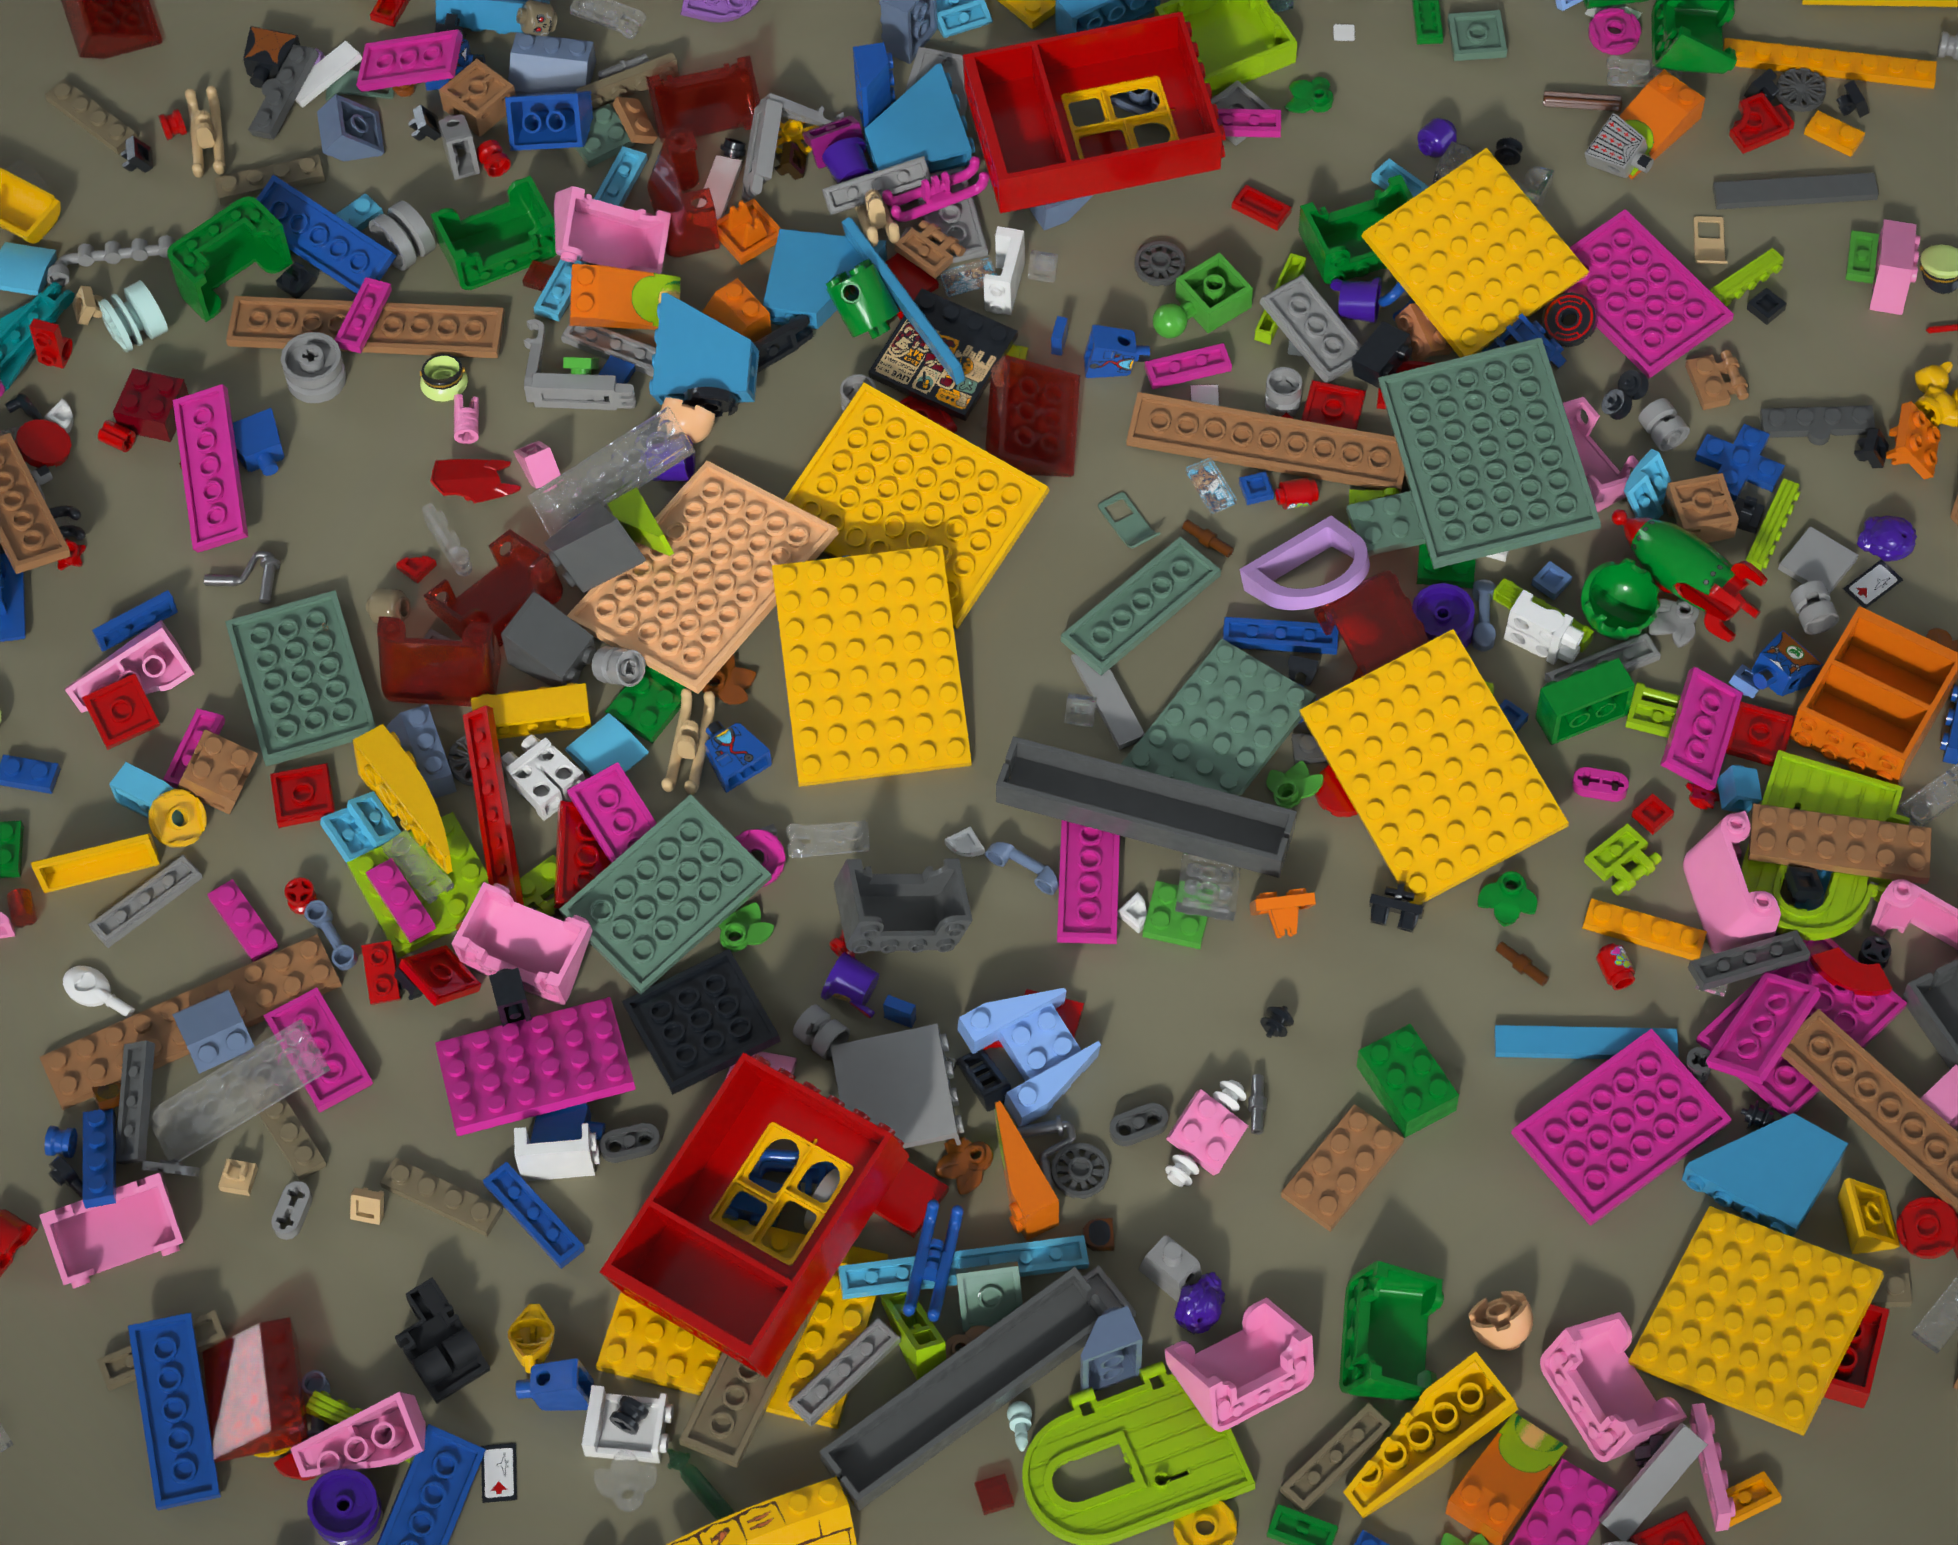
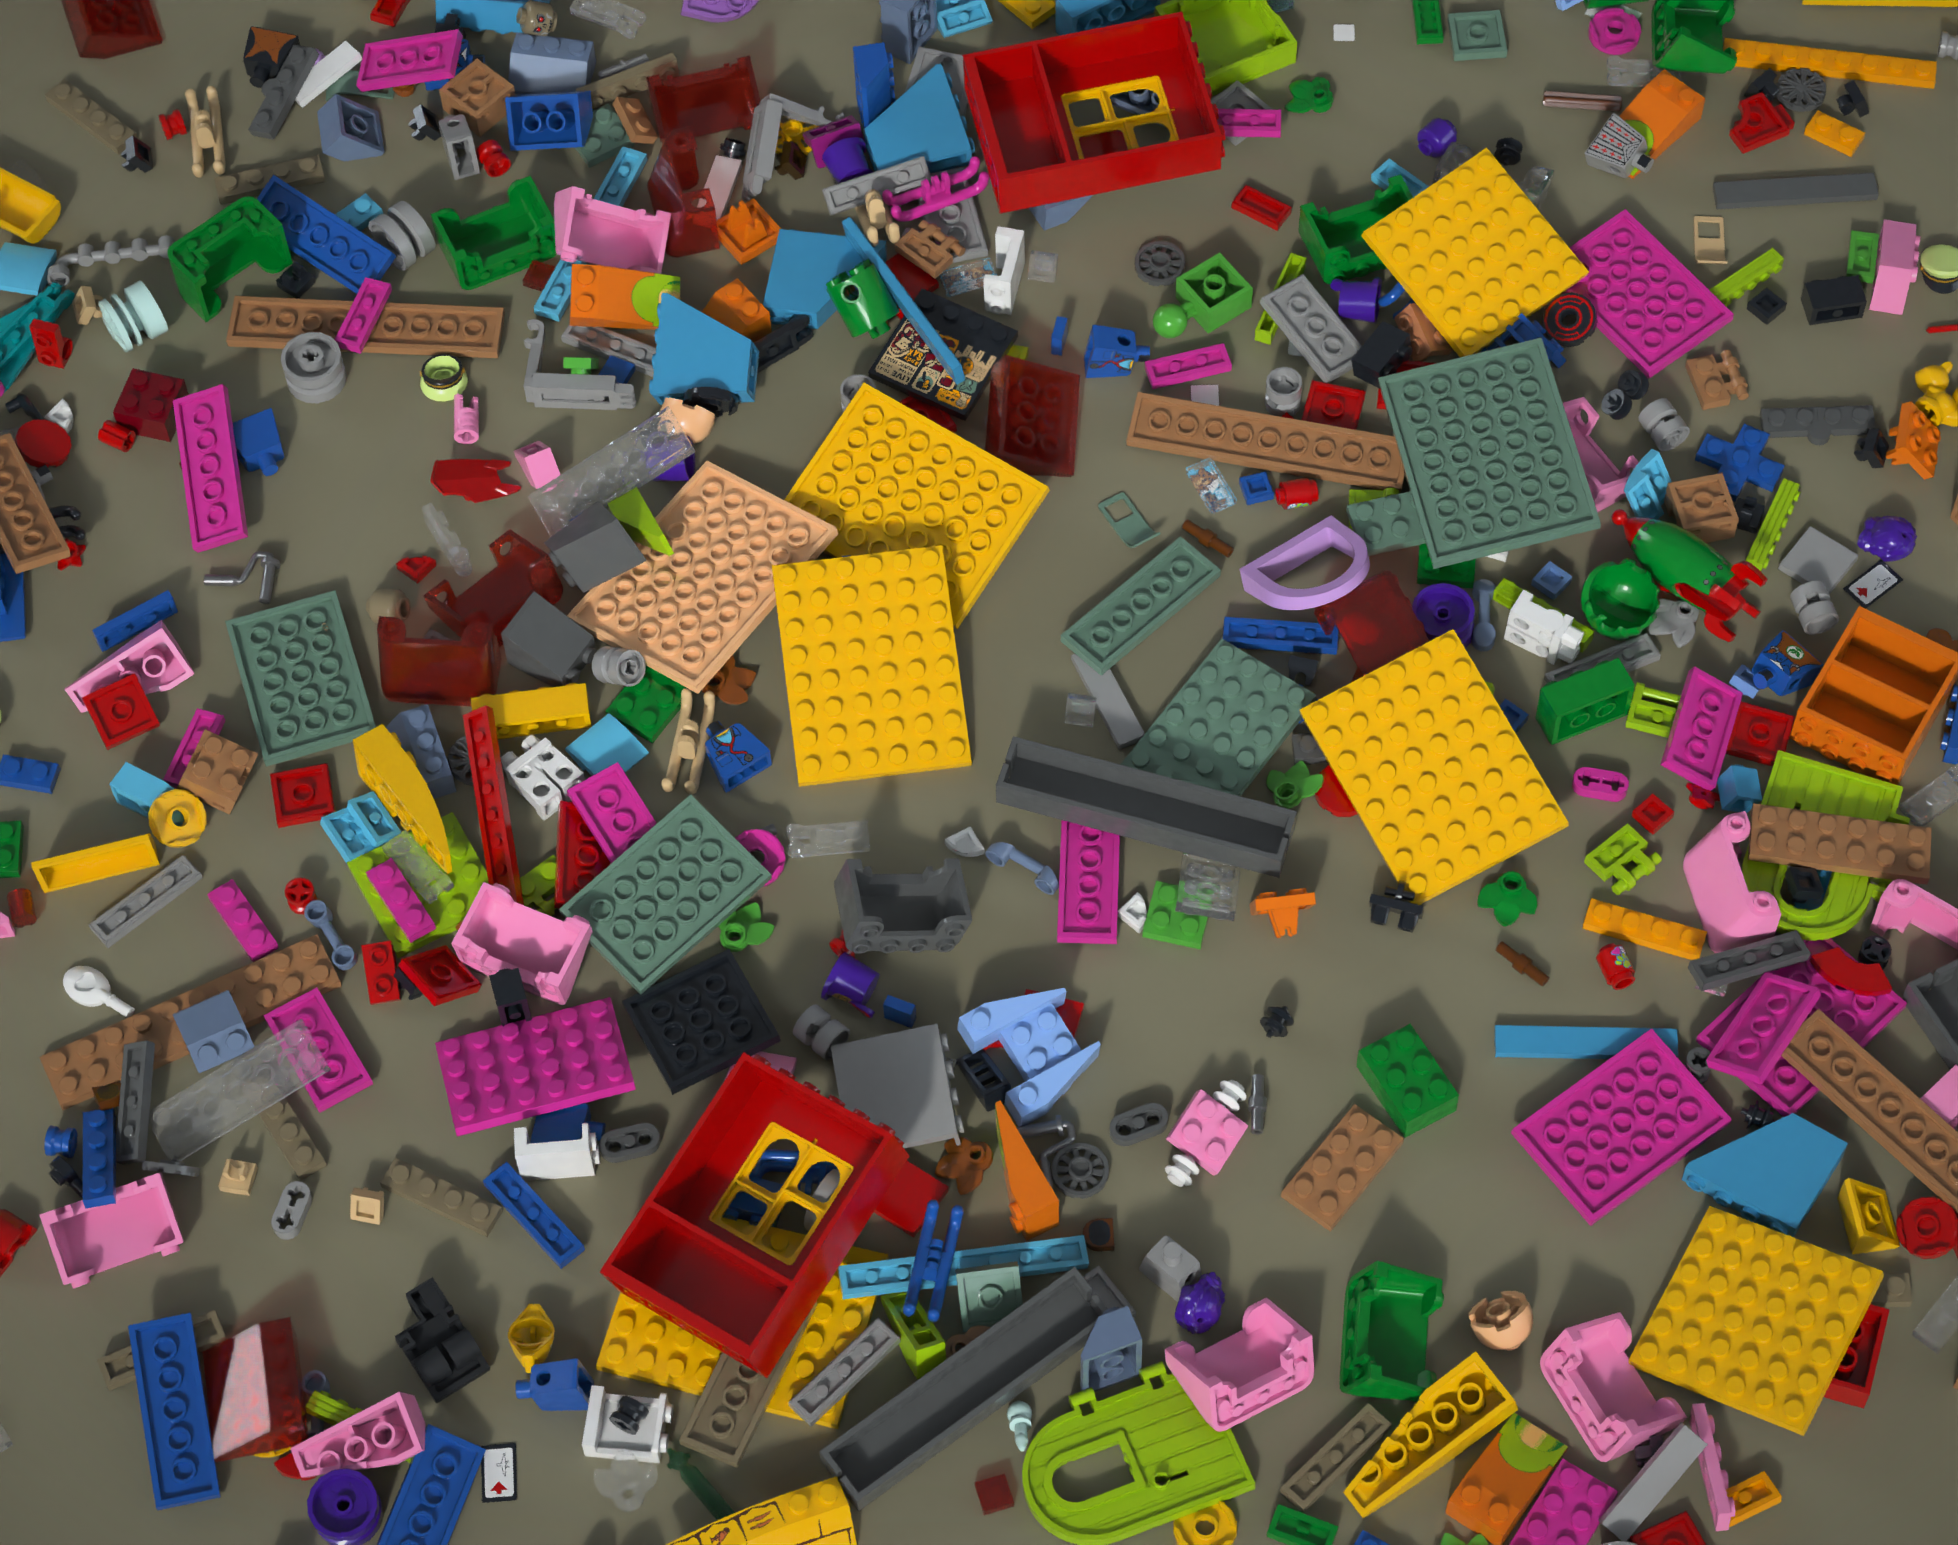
(1833, 300): none -> black brick

